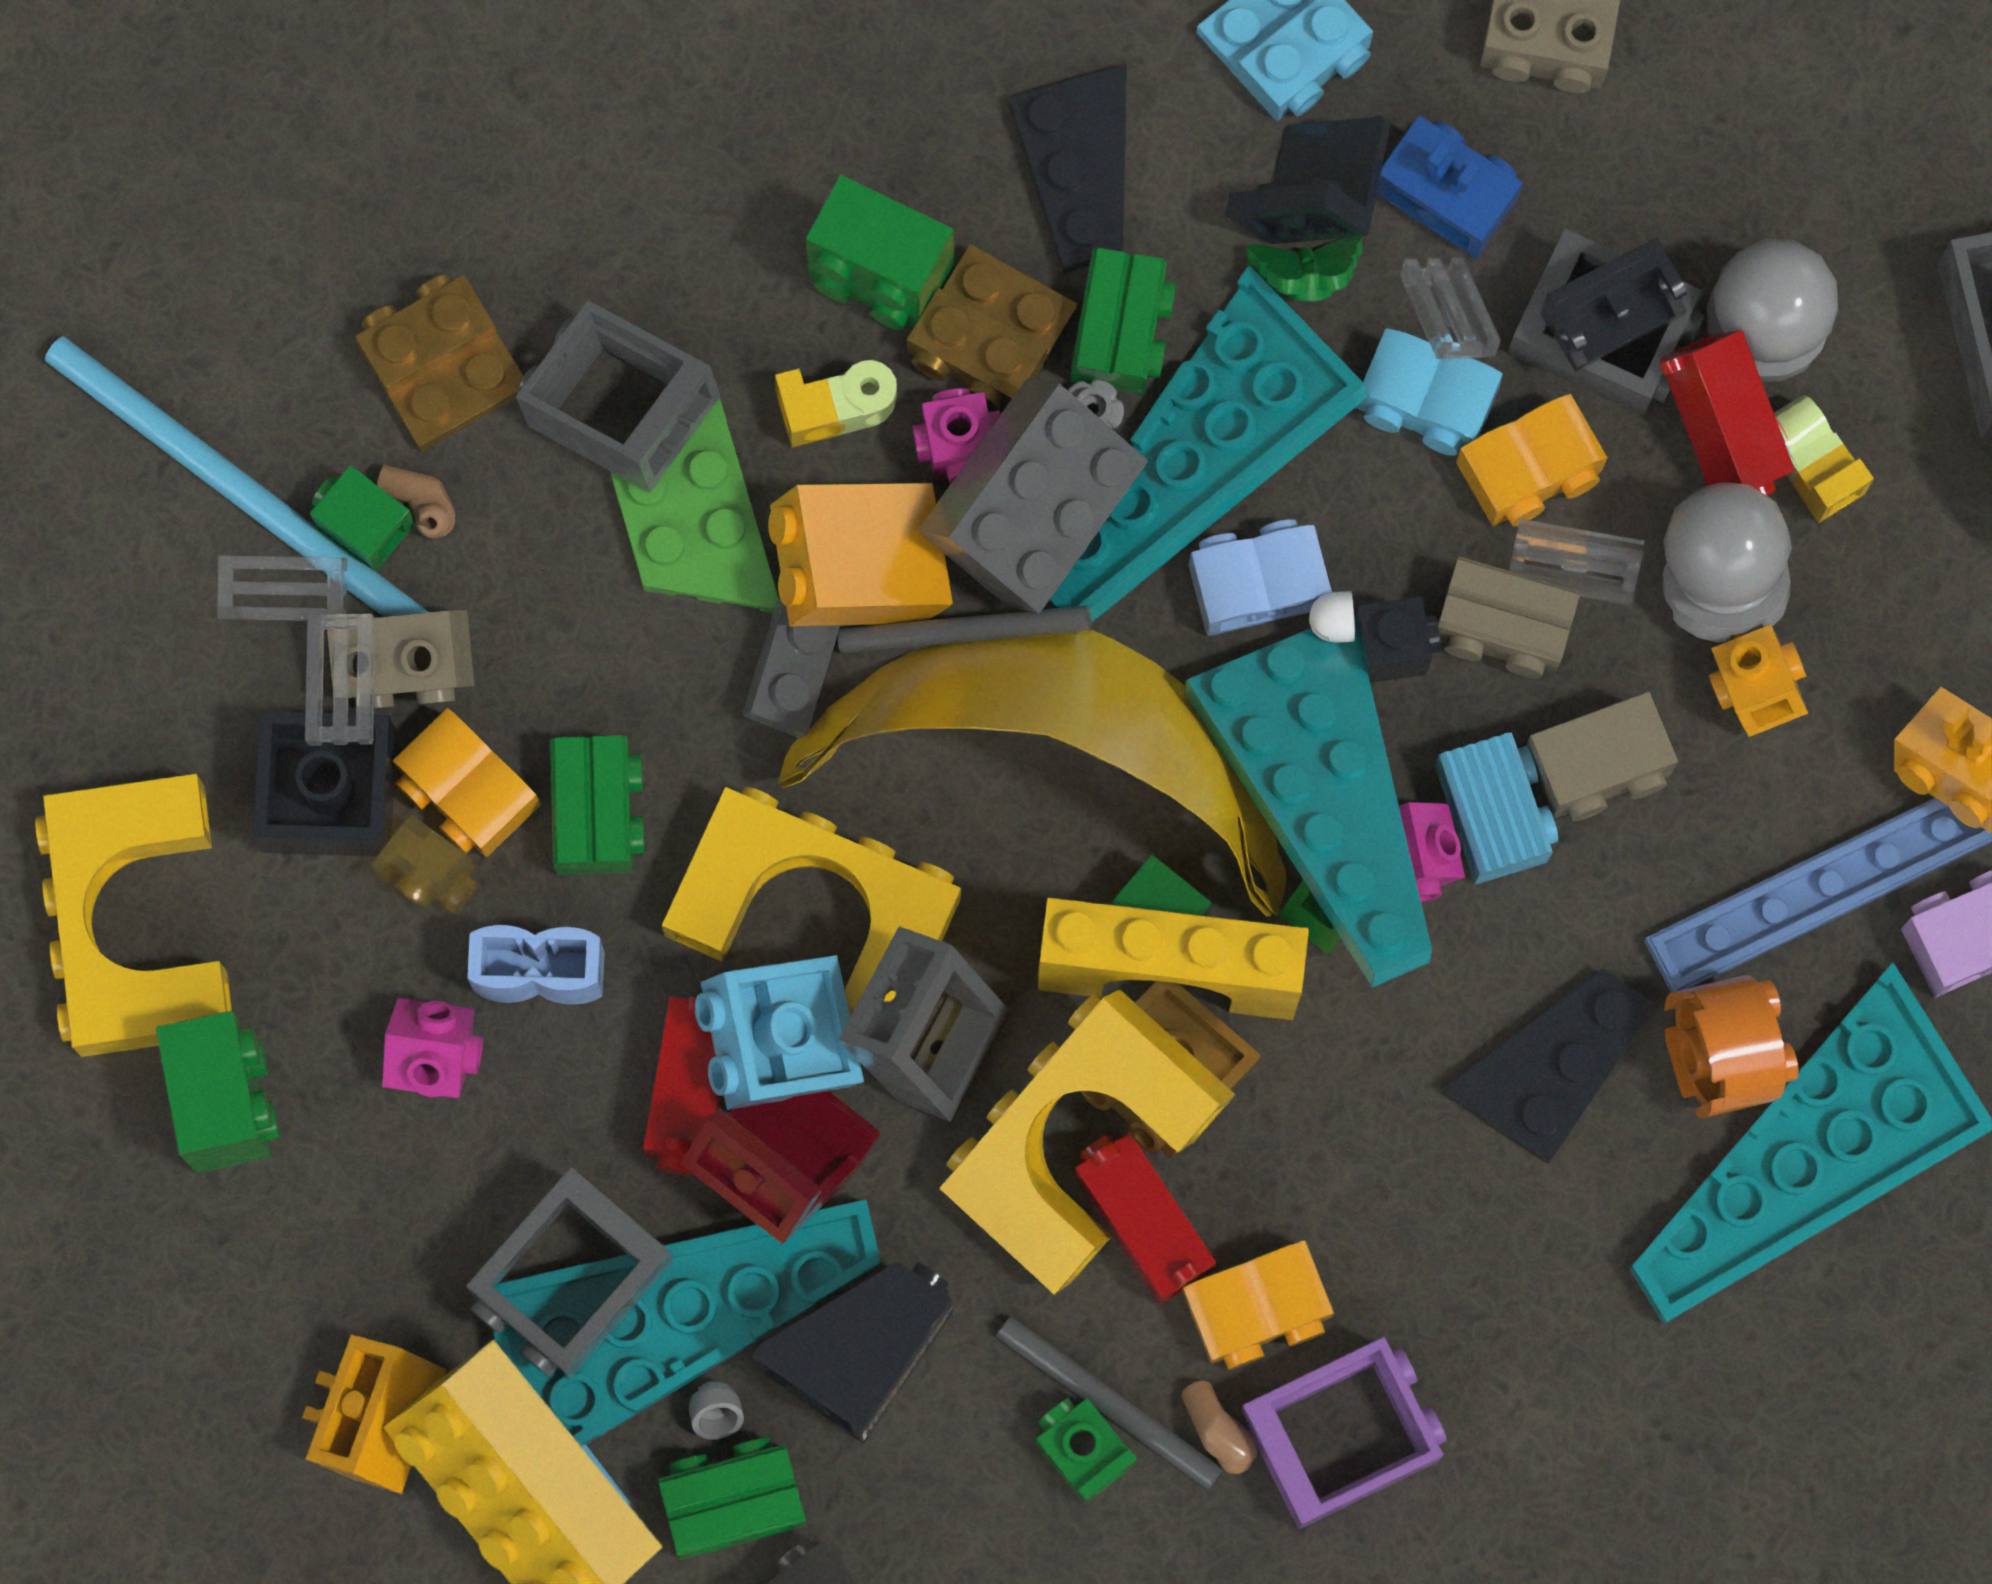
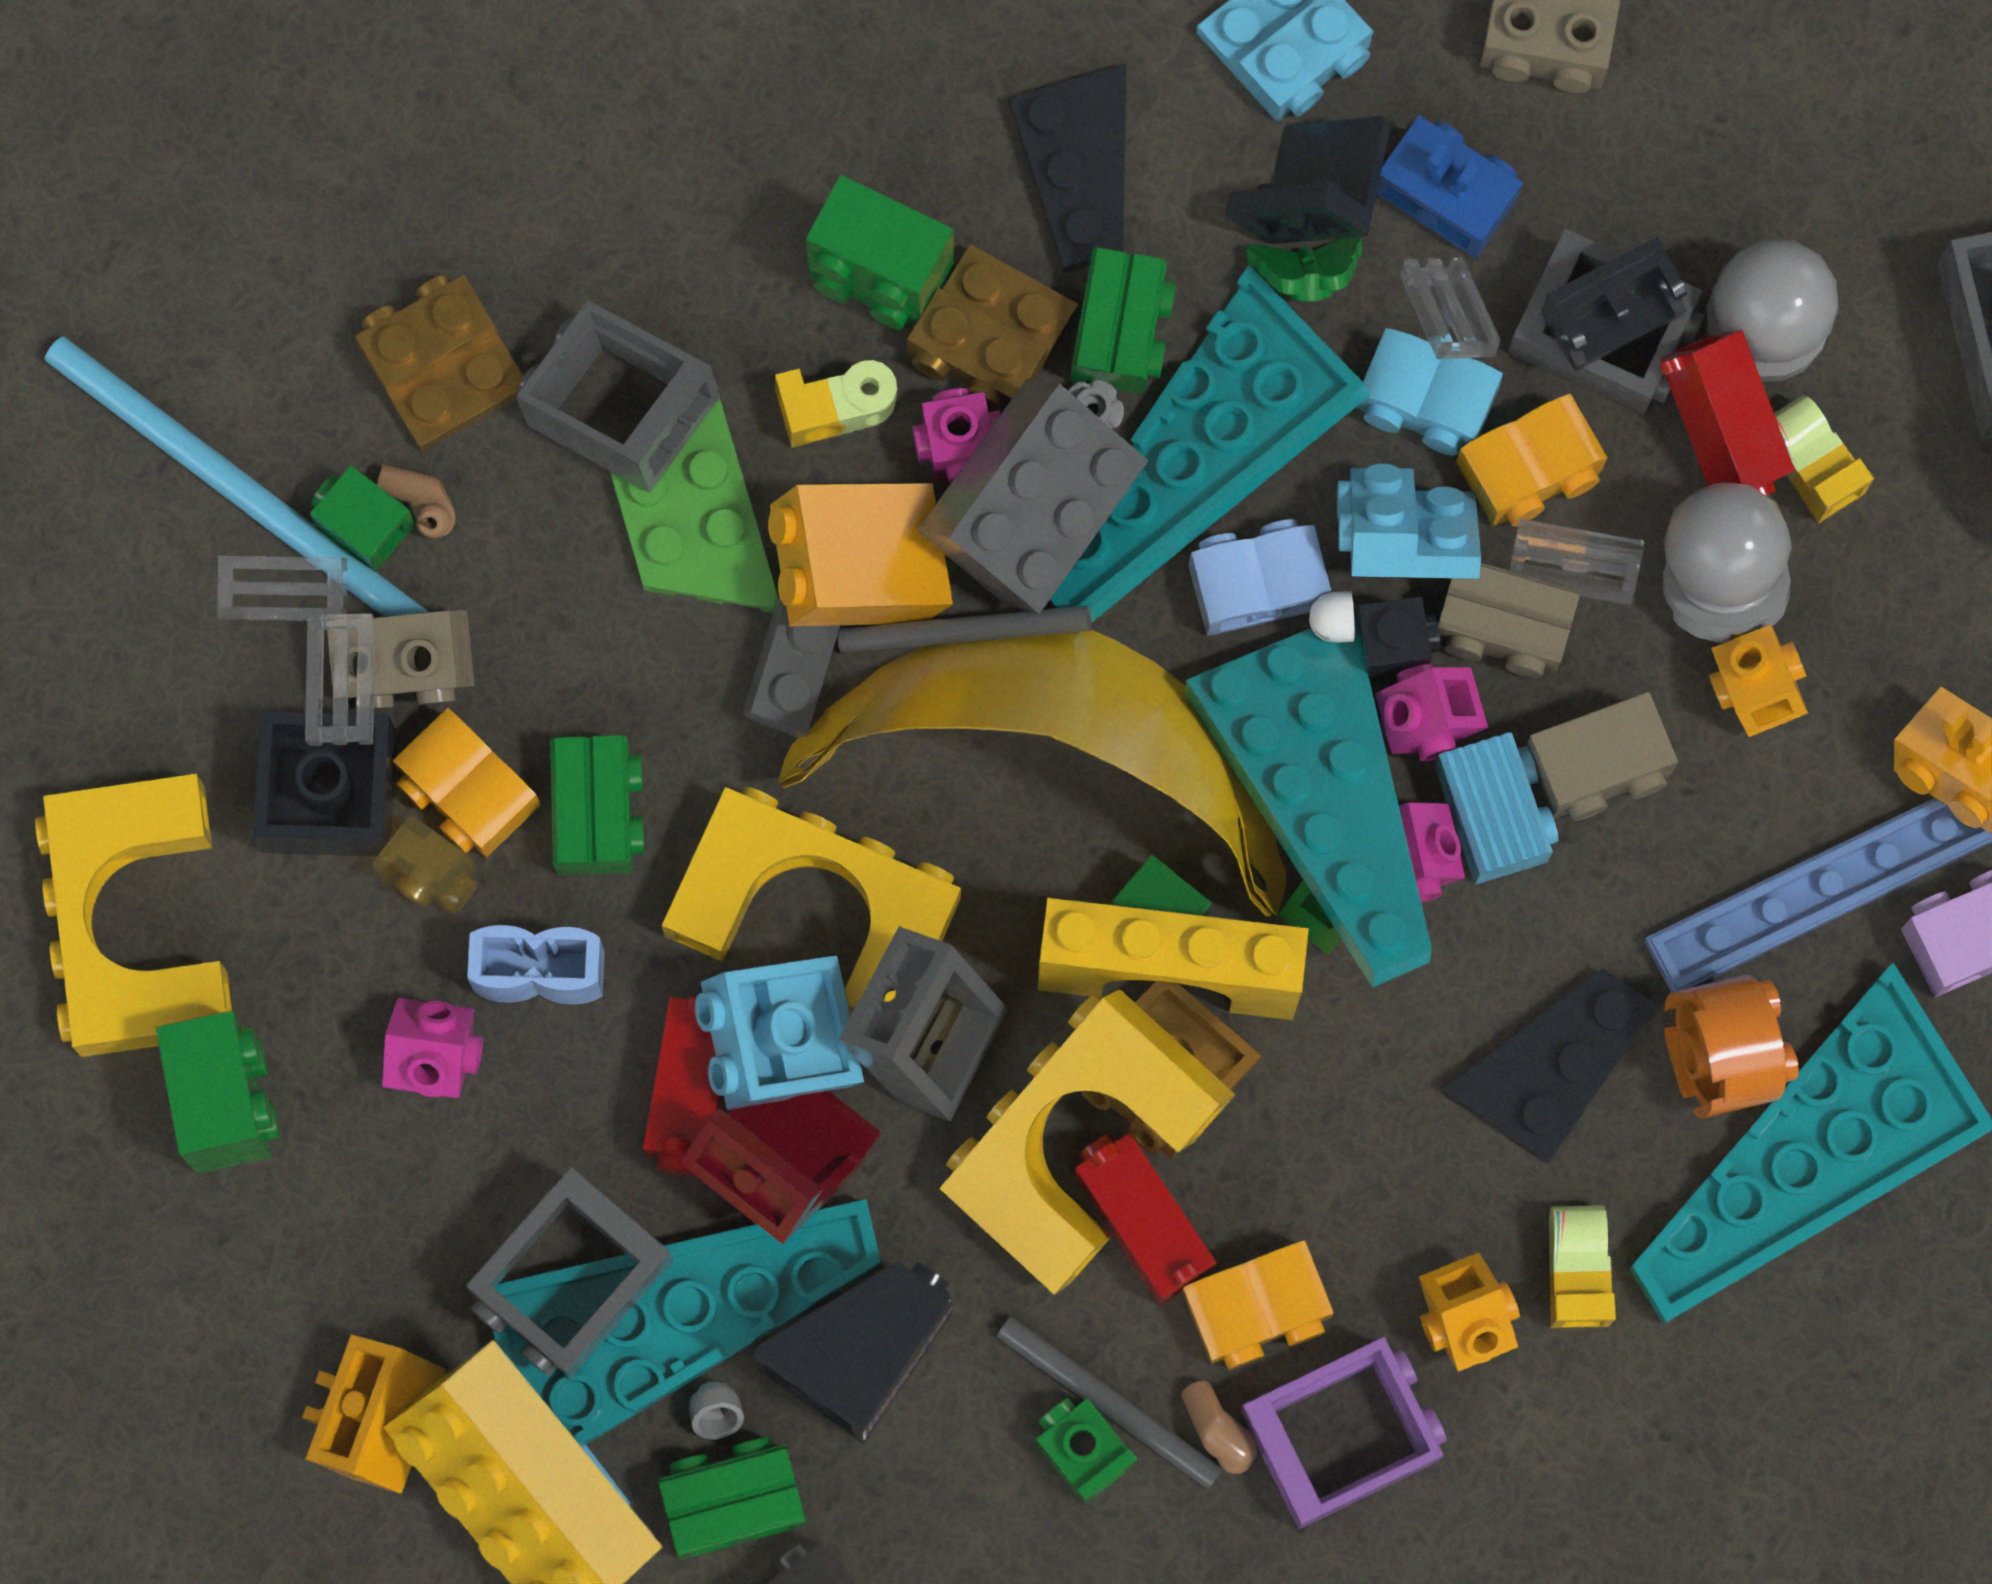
(1406, 530): none -> medium azure plate
(1430, 710): none -> dark pink brick
(1471, 1325): none -> light orange brick
(1580, 1268): none -> leg

